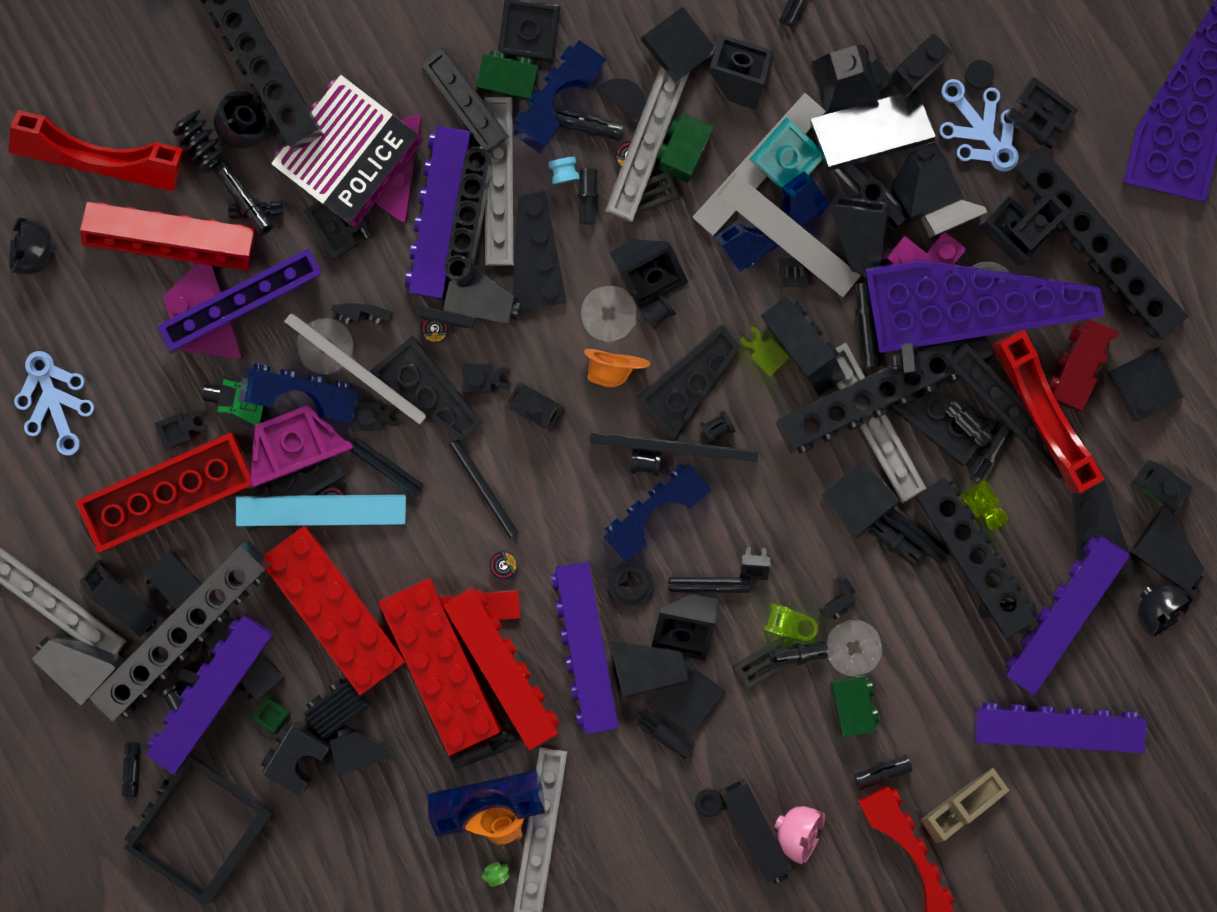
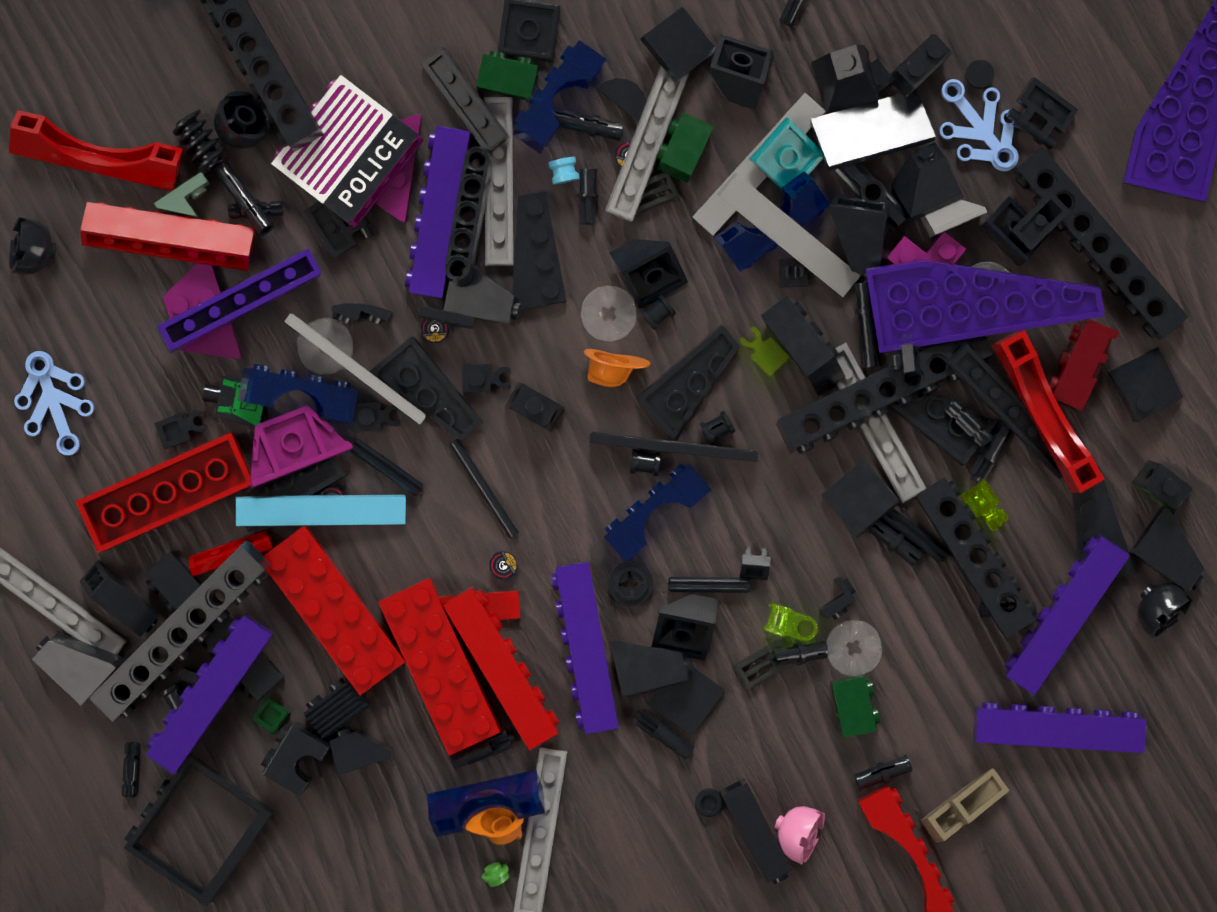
(177, 199): none -> sand green slope
(216, 556): none -> red tile

